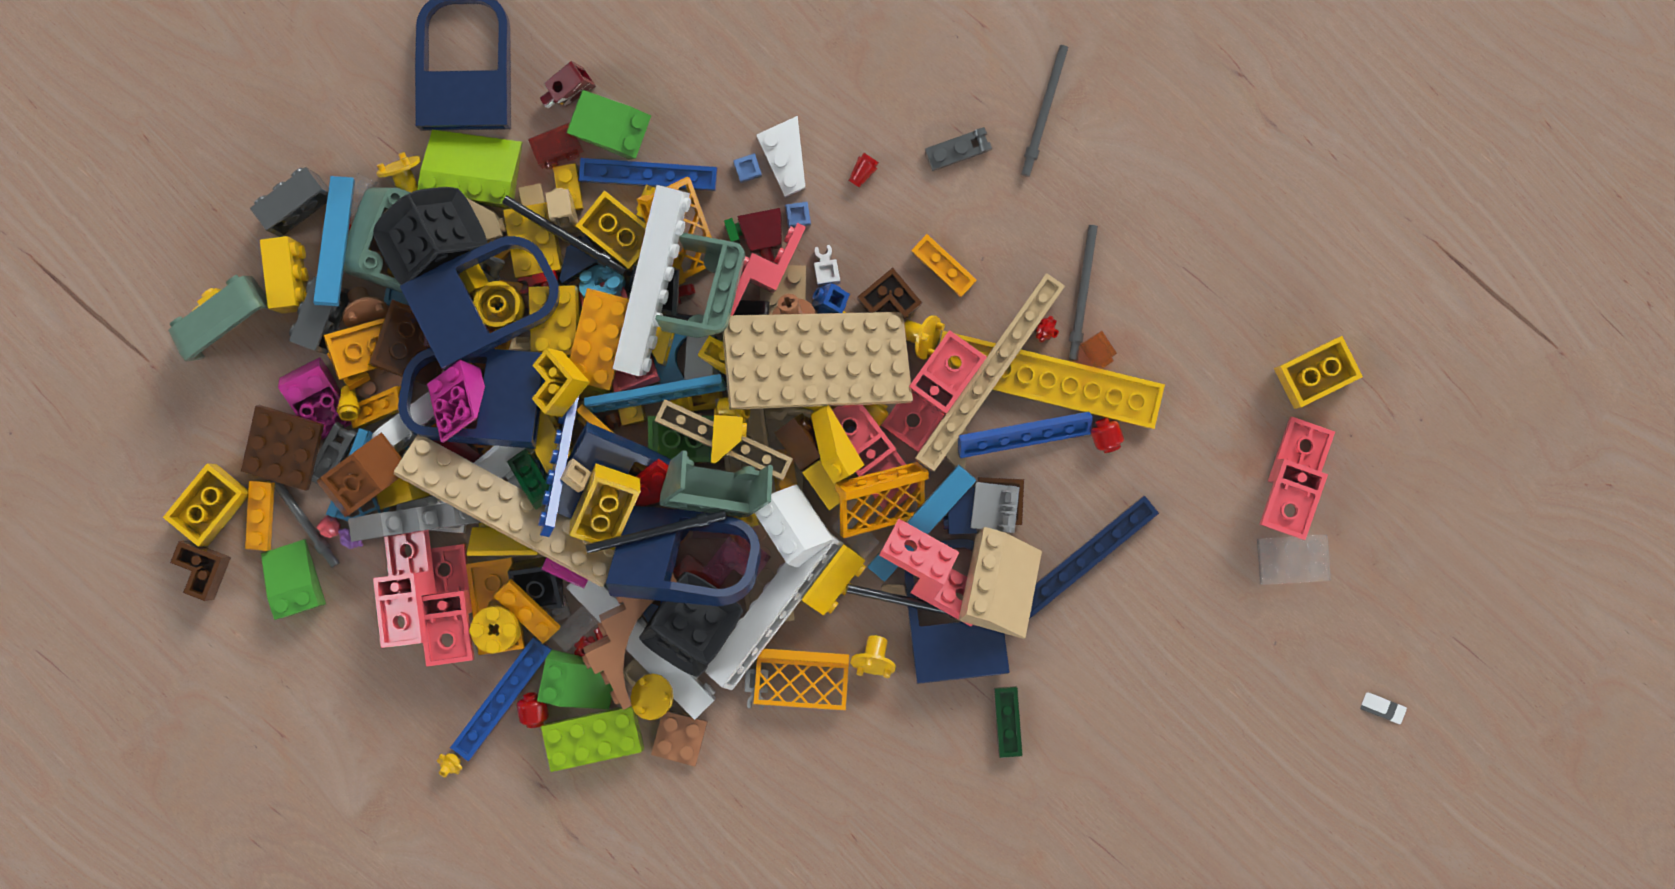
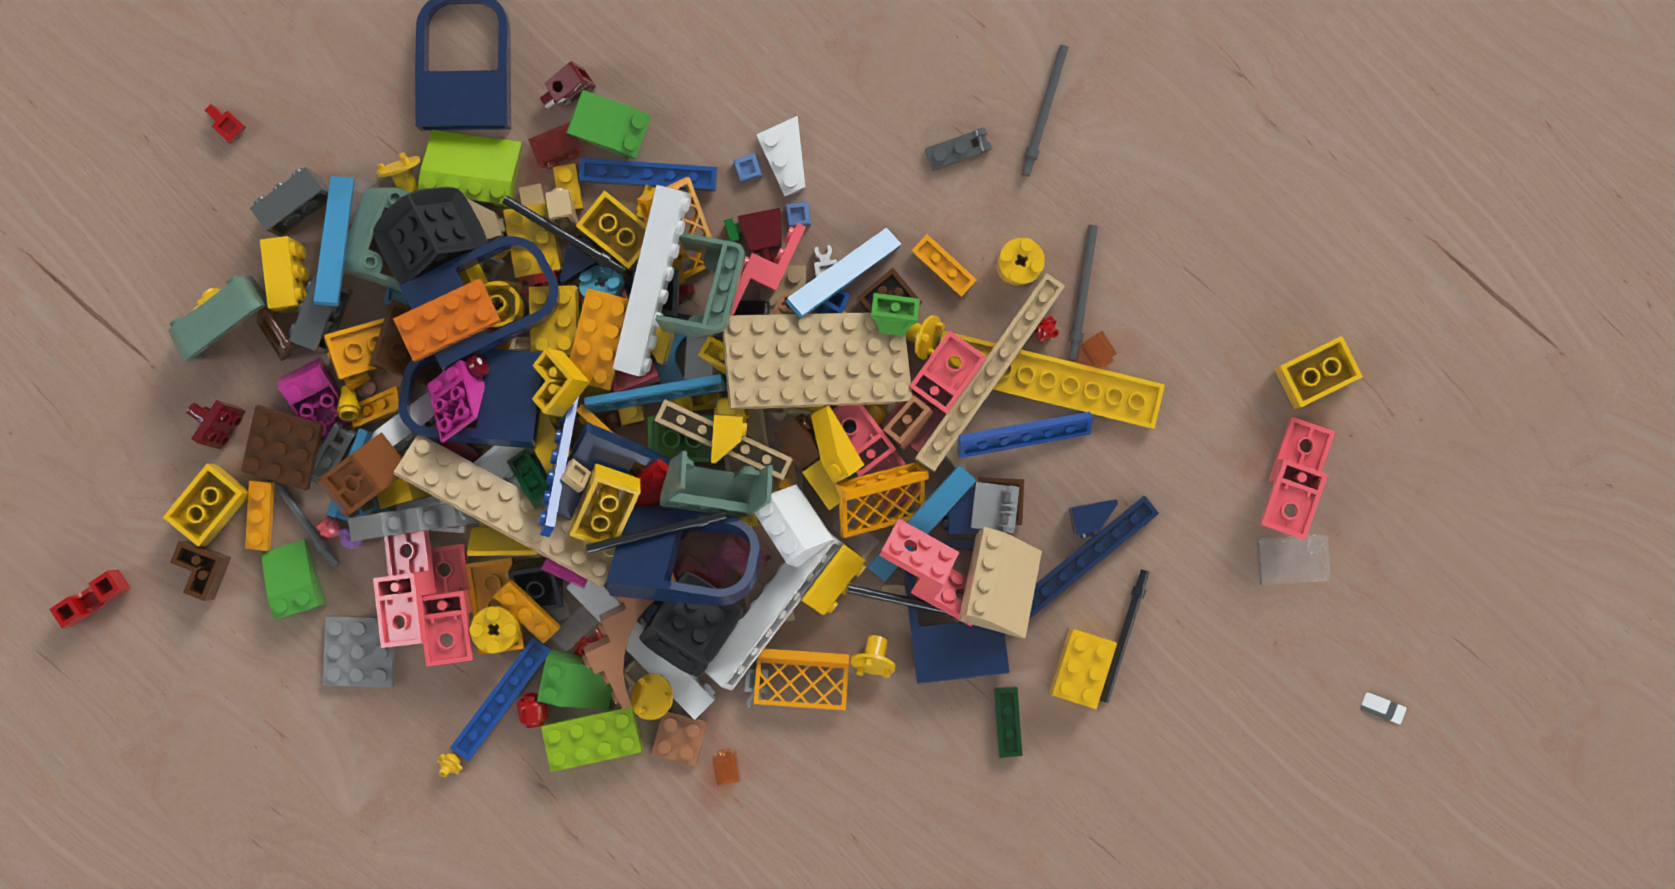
(98, 594): none -> red arch
(215, 423): none -> dark red plate
(226, 124): none -> red plate
(274, 333): none -> reddish brown plate
(355, 653): none -> light grey plate
(363, 308): nougat piece -> none
(447, 320): none -> orange plate
(477, 365): none -> dark red tile
(726, 767): none -> clear orange brick
(843, 273): none -> tile
(863, 169): red cone -> none
(894, 313): none -> bright green slope
(908, 423): none -> nougat brick
(1025, 250): none -> yellow brick
(1082, 668): none -> yellow brick
(1091, 517): none -> dark blue slope
(1107, 435): red head -> none
(1138, 592): none -> black bar

